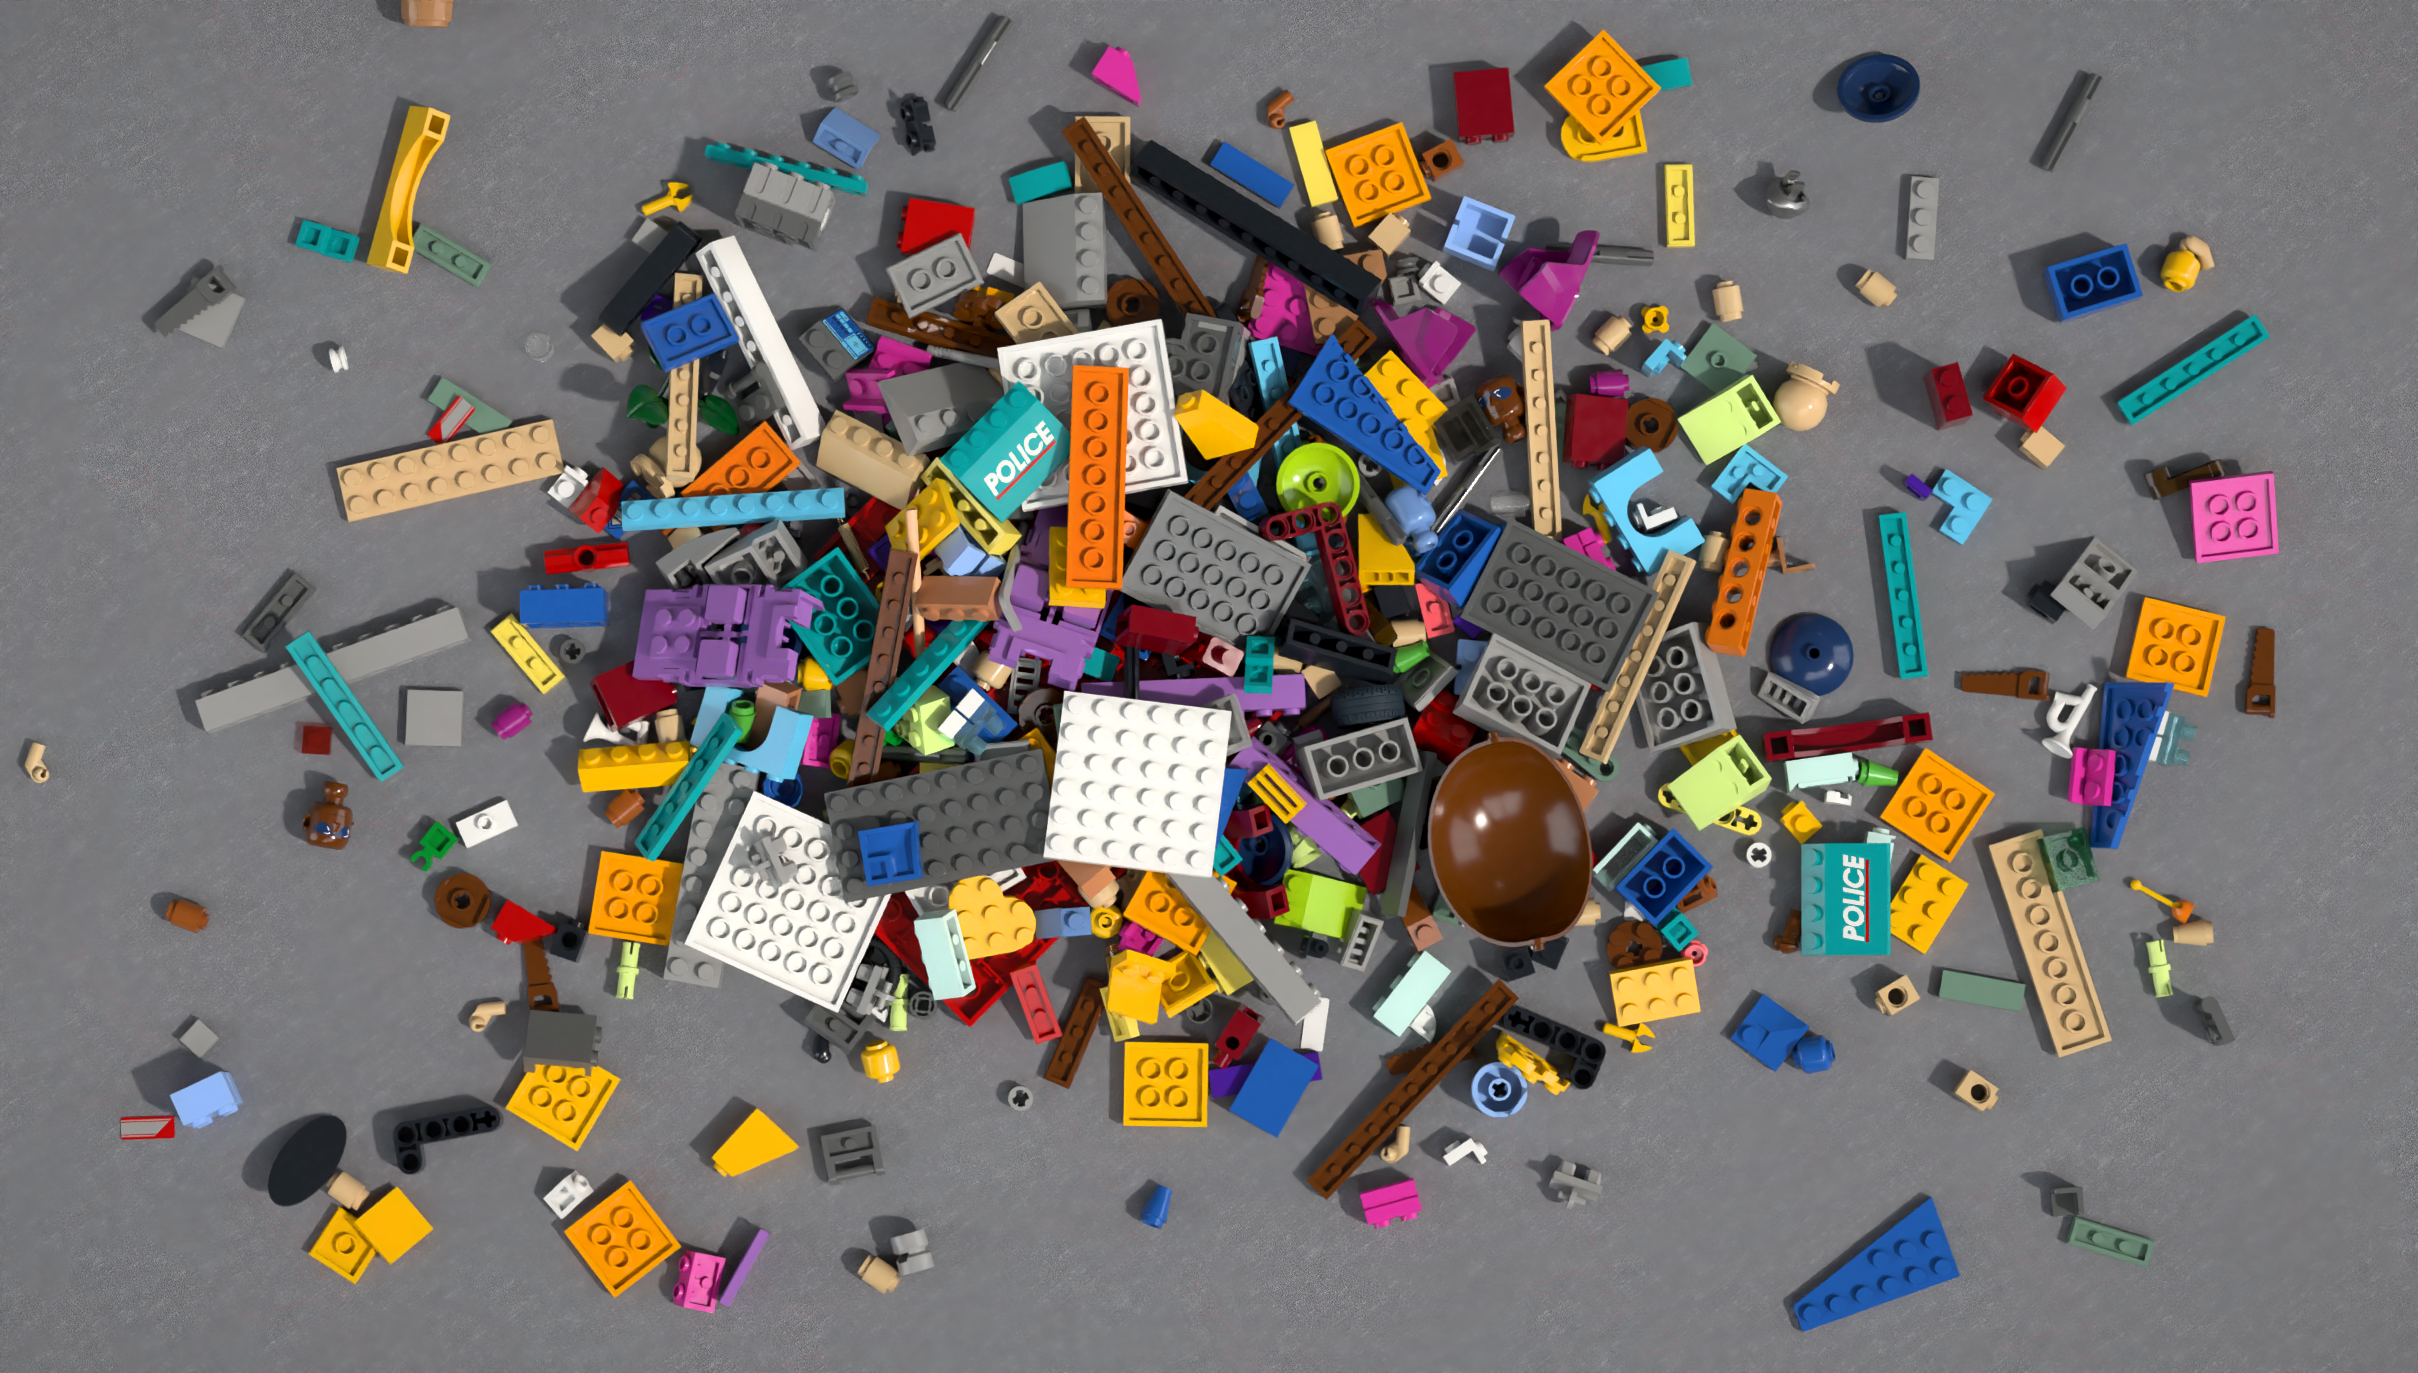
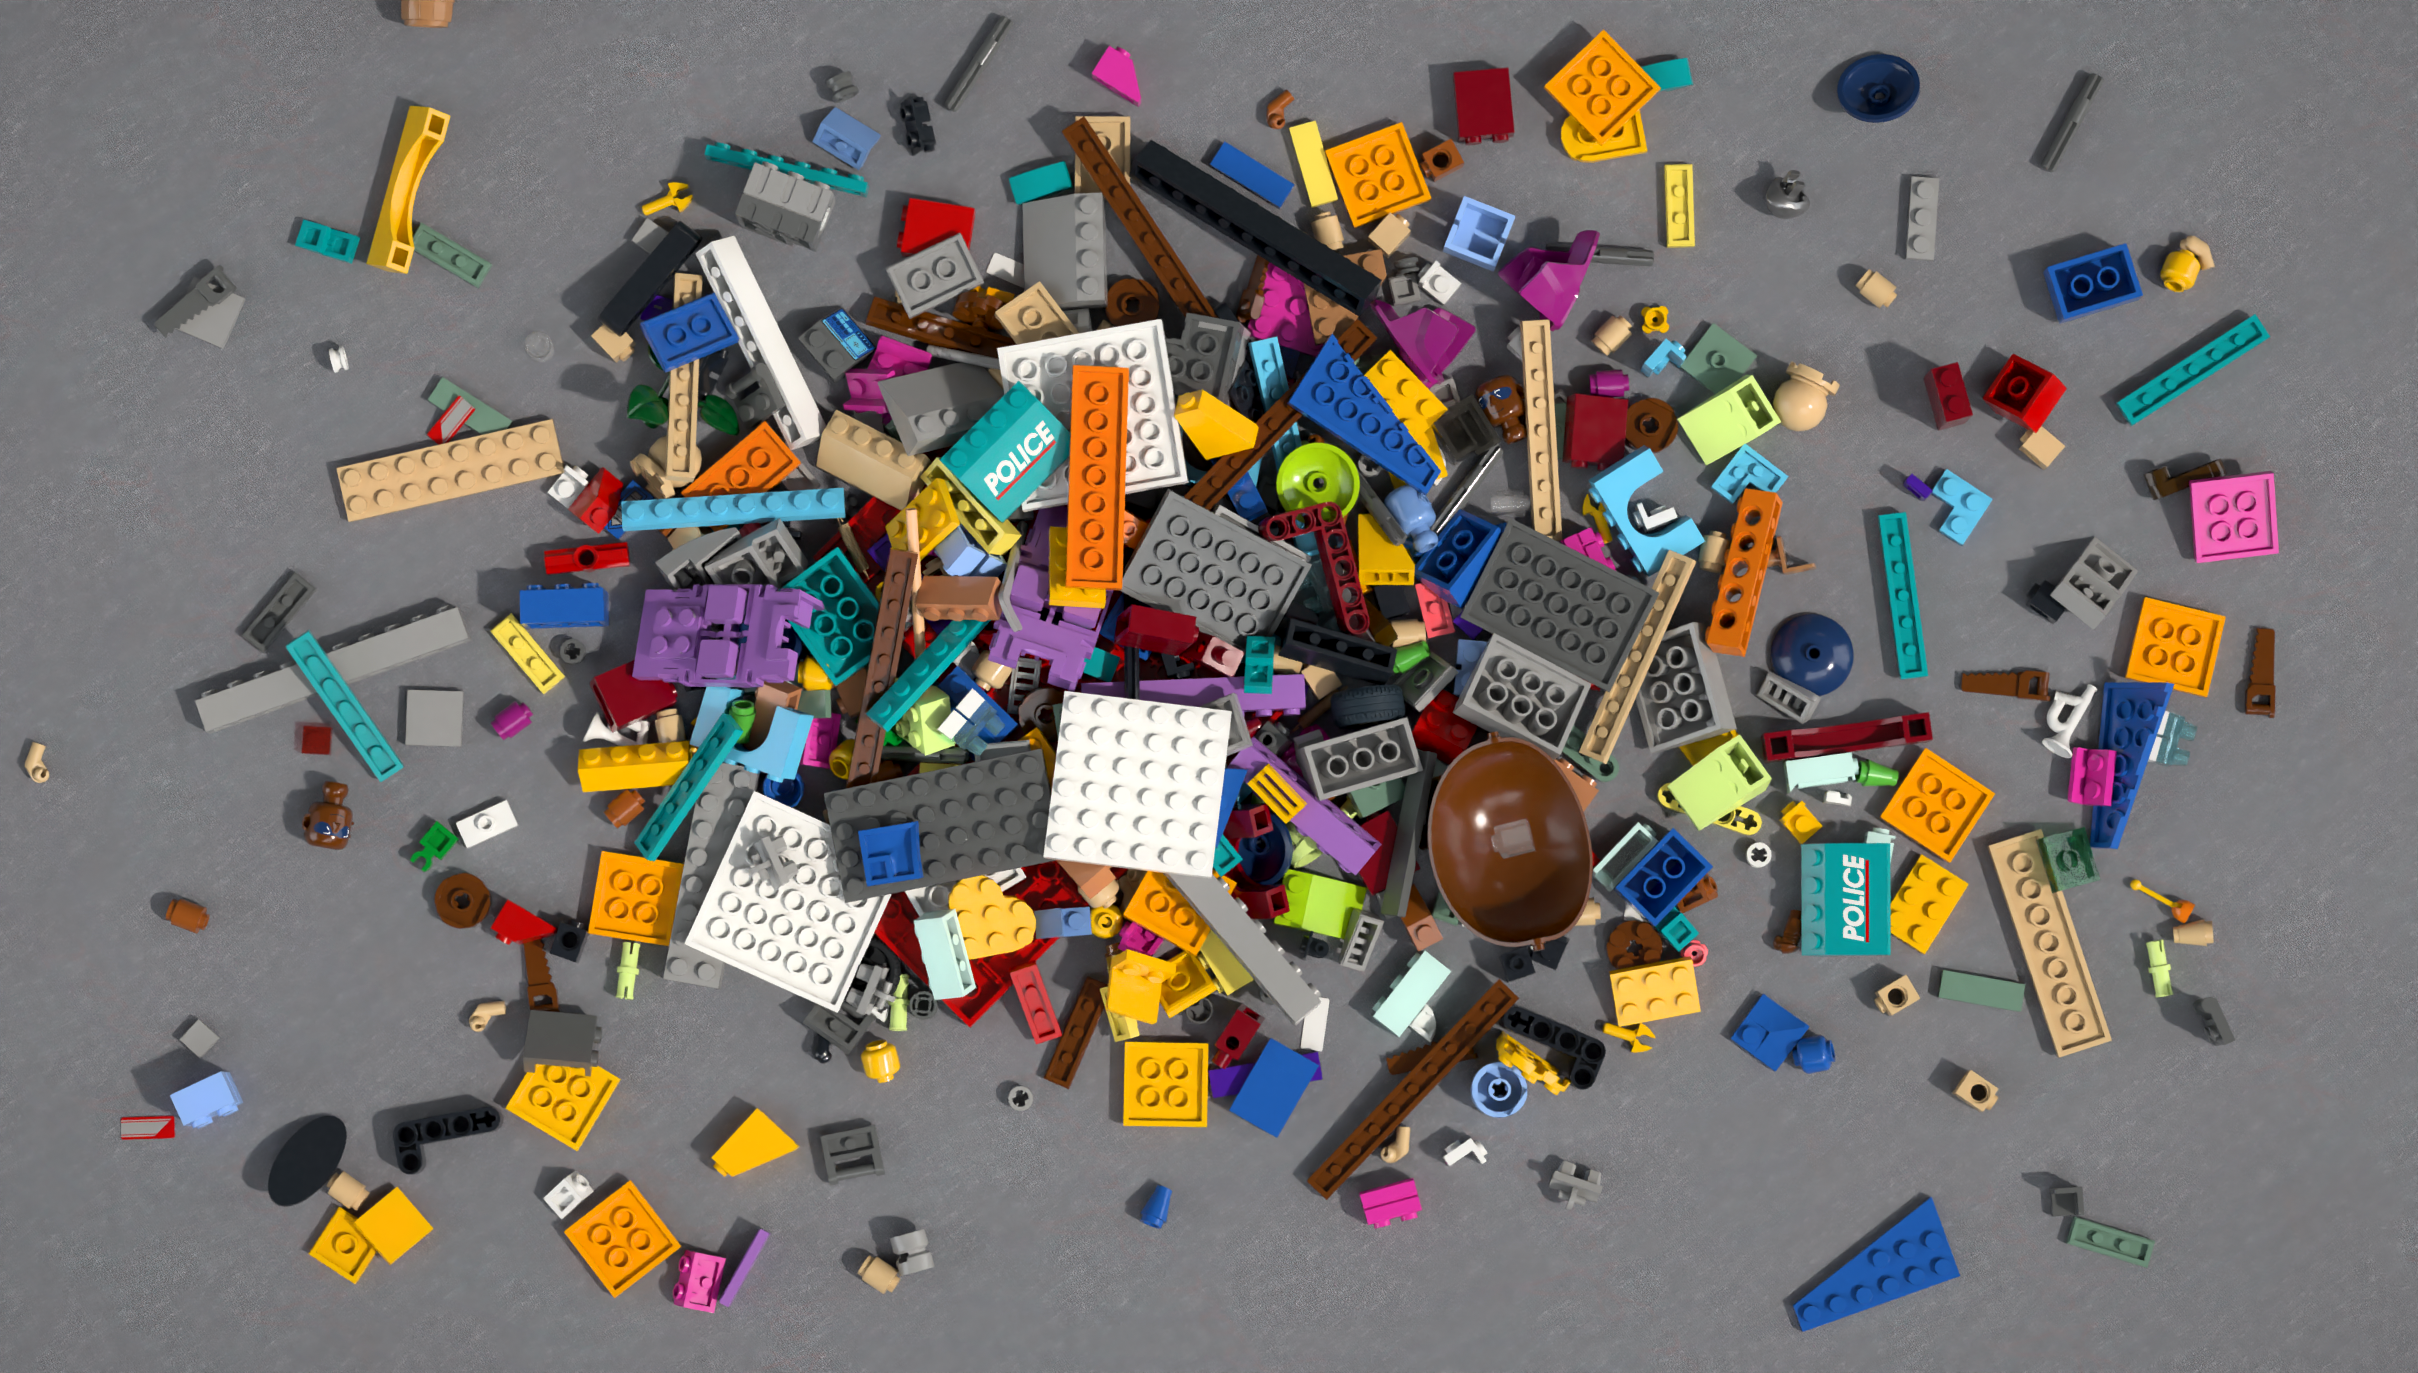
(1513, 839): none -> clear brick
(1728, 301): tan brick -> none

